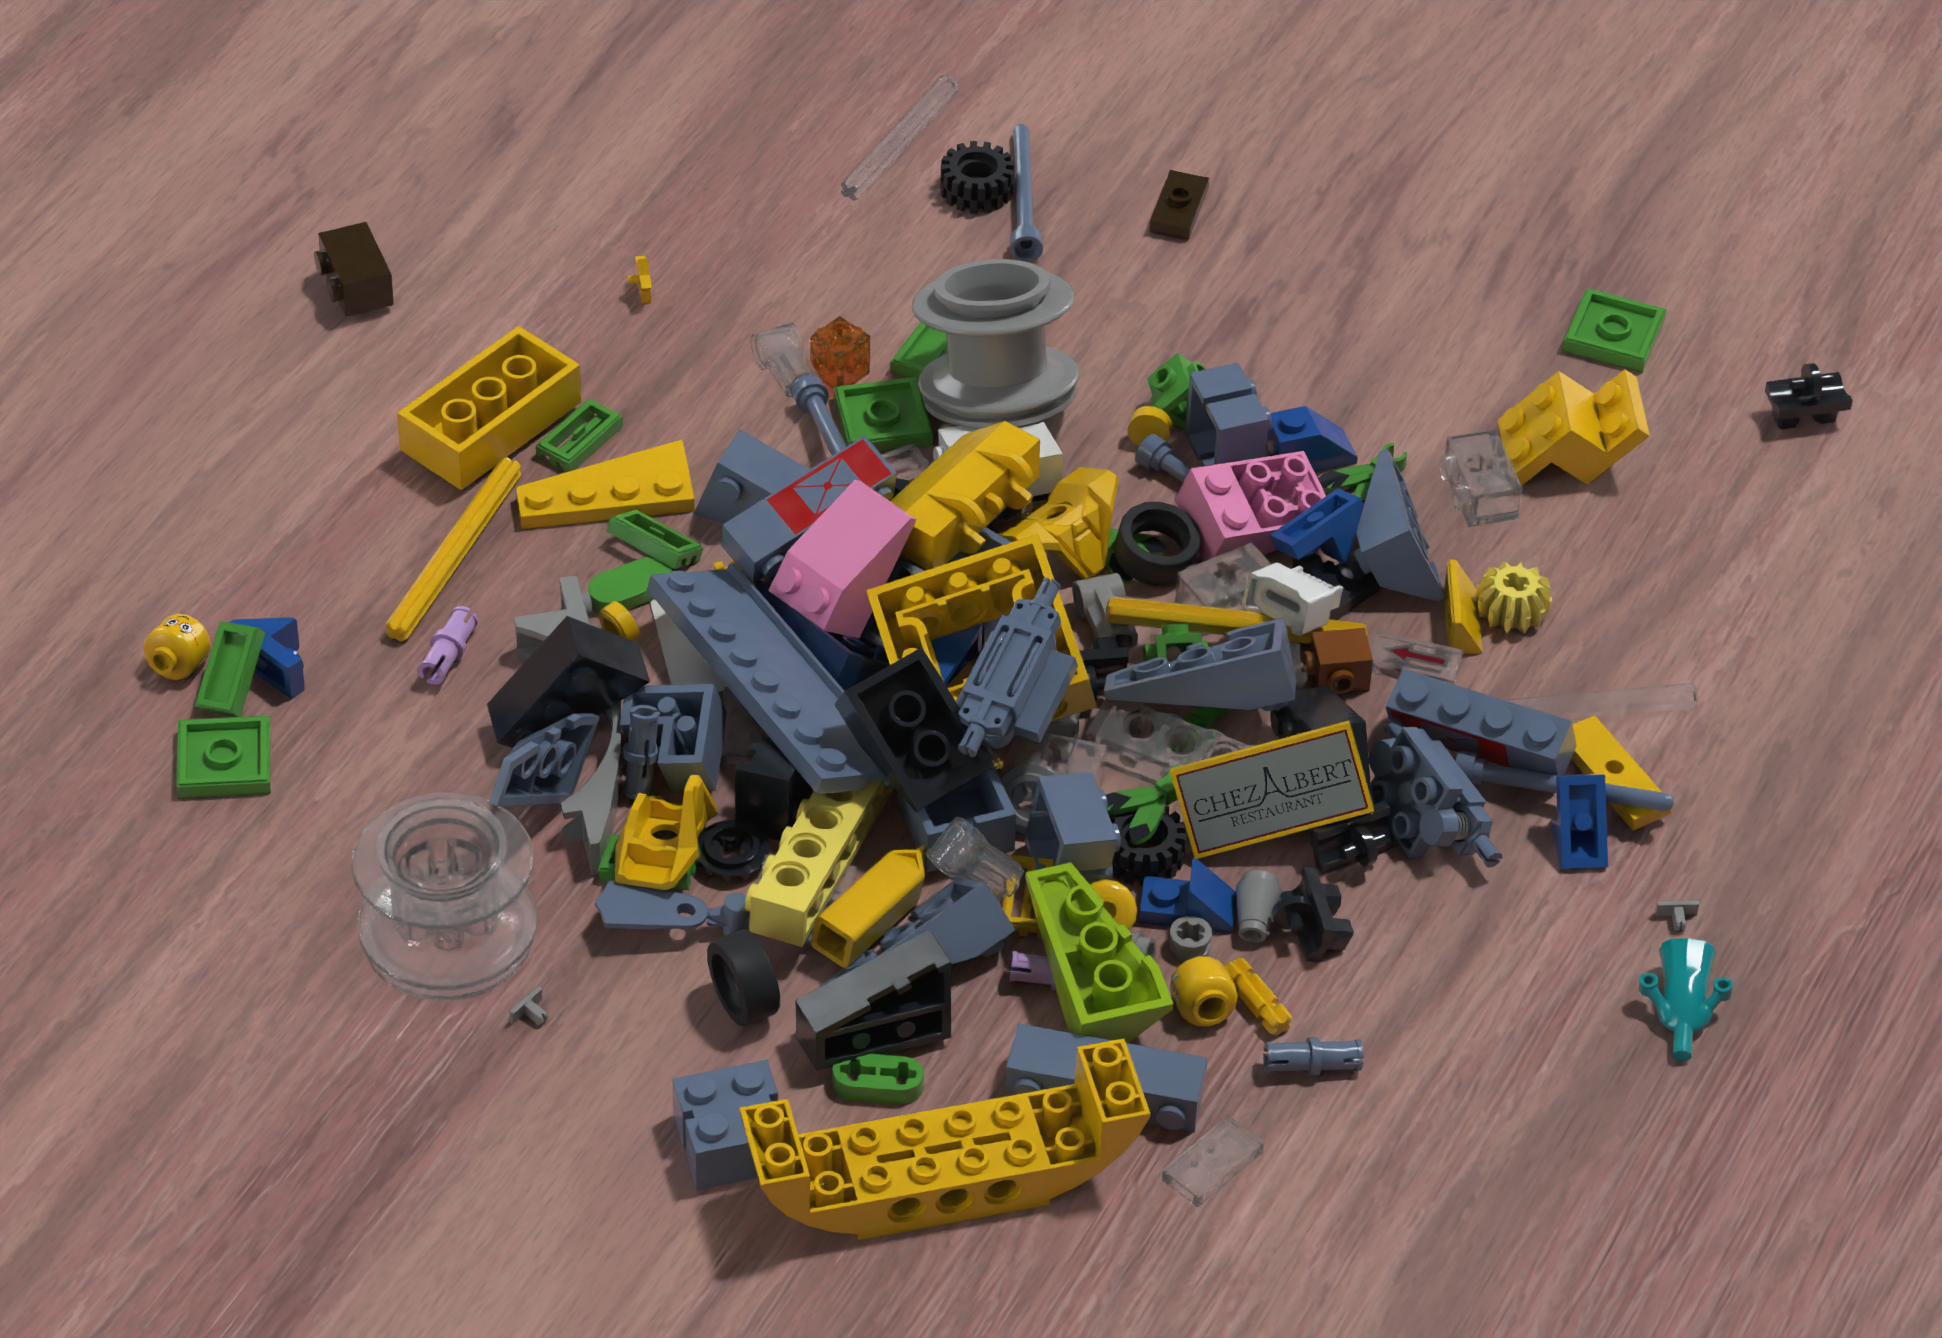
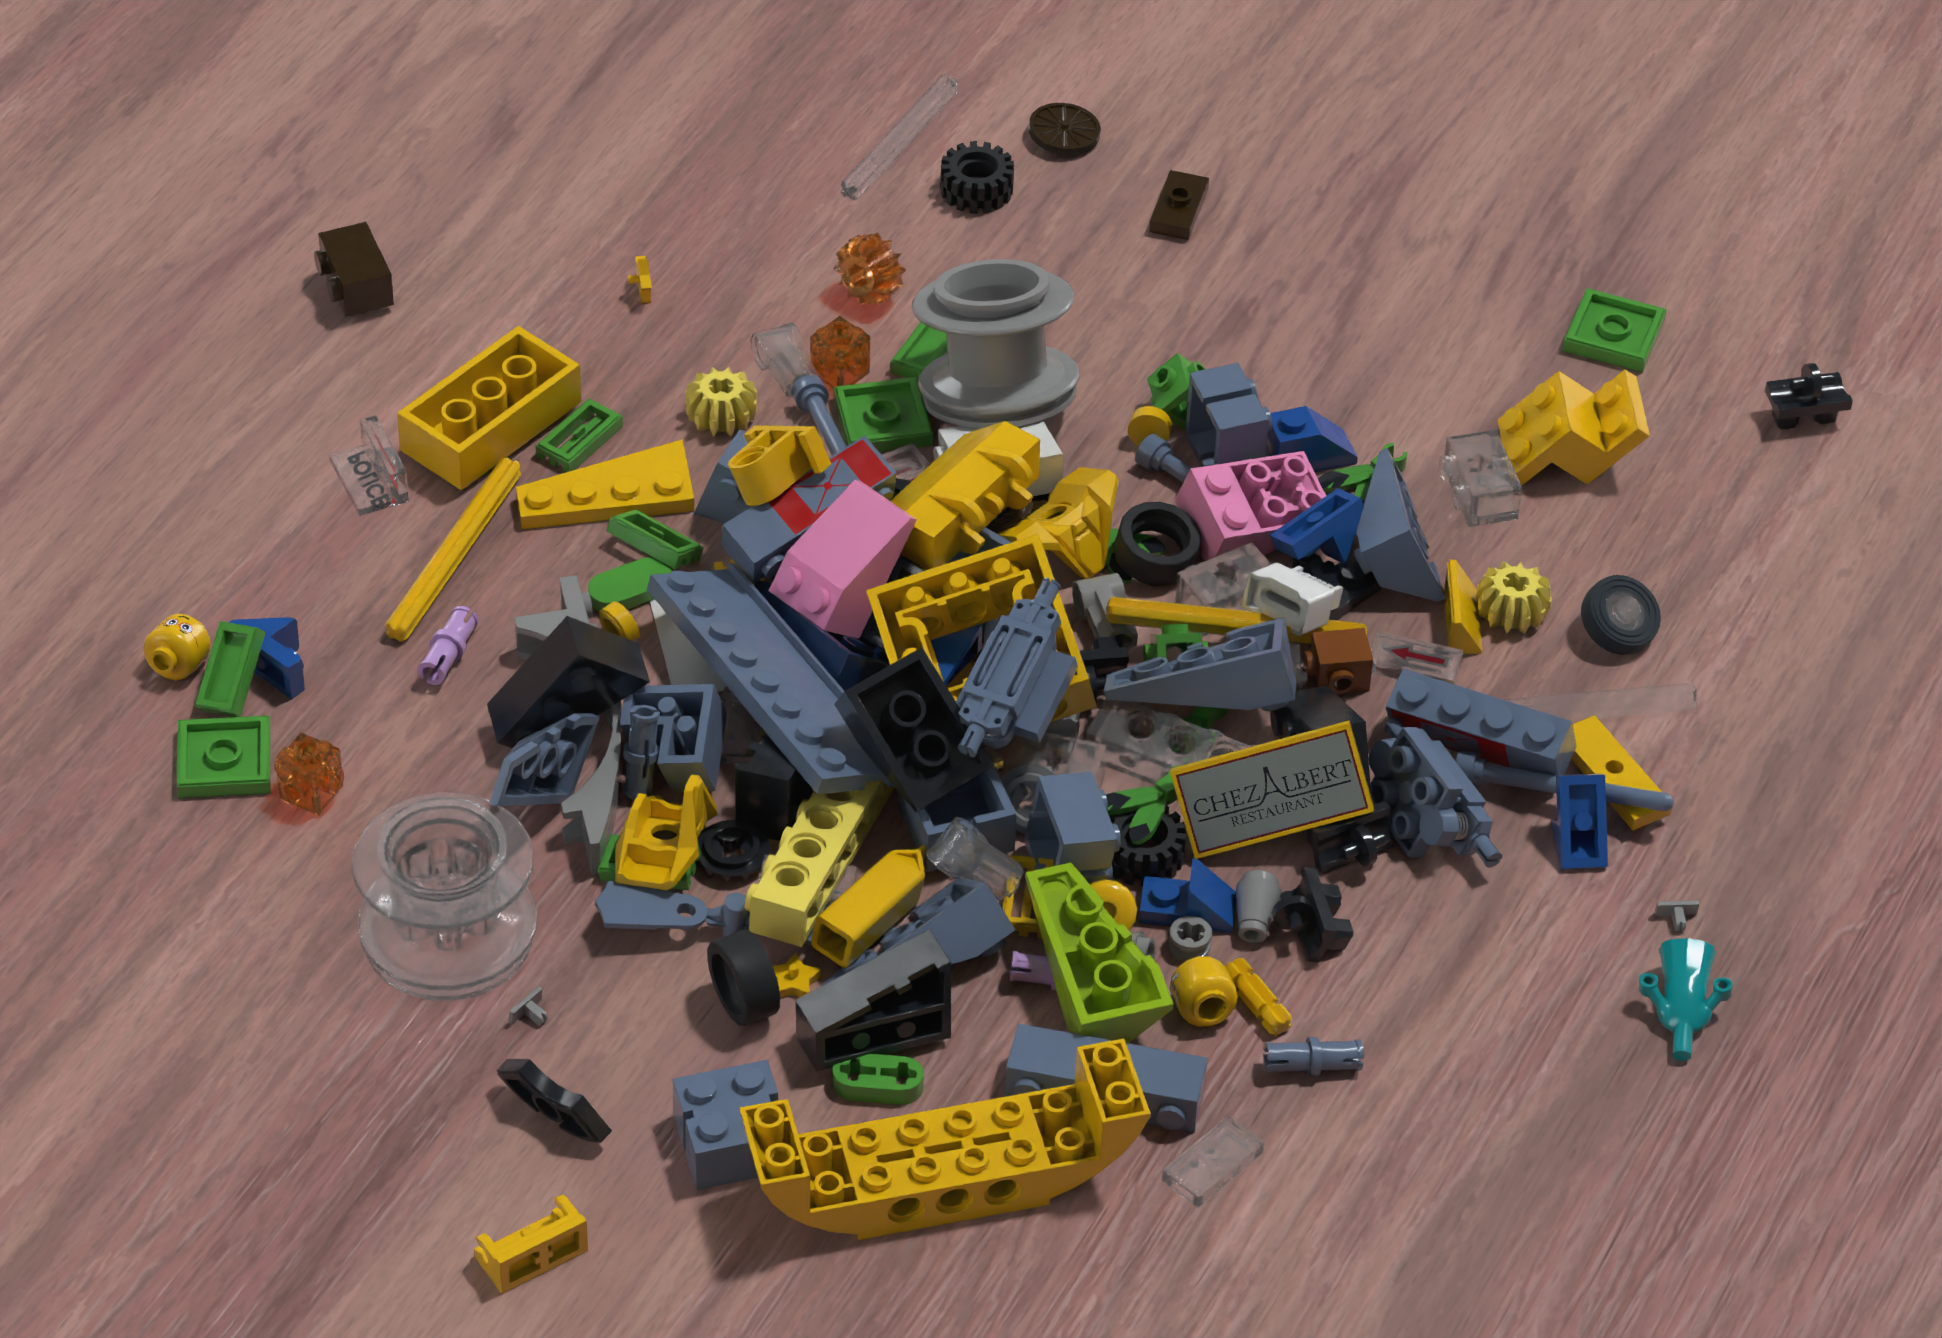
(309, 773): none -> clear orange brick
(372, 471): none -> clear panel
(534, 1247): none -> yellow hinge
(553, 1100): none -> black tile
(721, 401): none -> light yellow gear
(776, 460): none -> yellow pin
(795, 977): none -> yellow piece
(869, 268): none -> clear orange gear
(1026, 239): sand blue piece -> none
(1064, 128): none -> dark brown wheel
(1620, 614): none -> black wheel

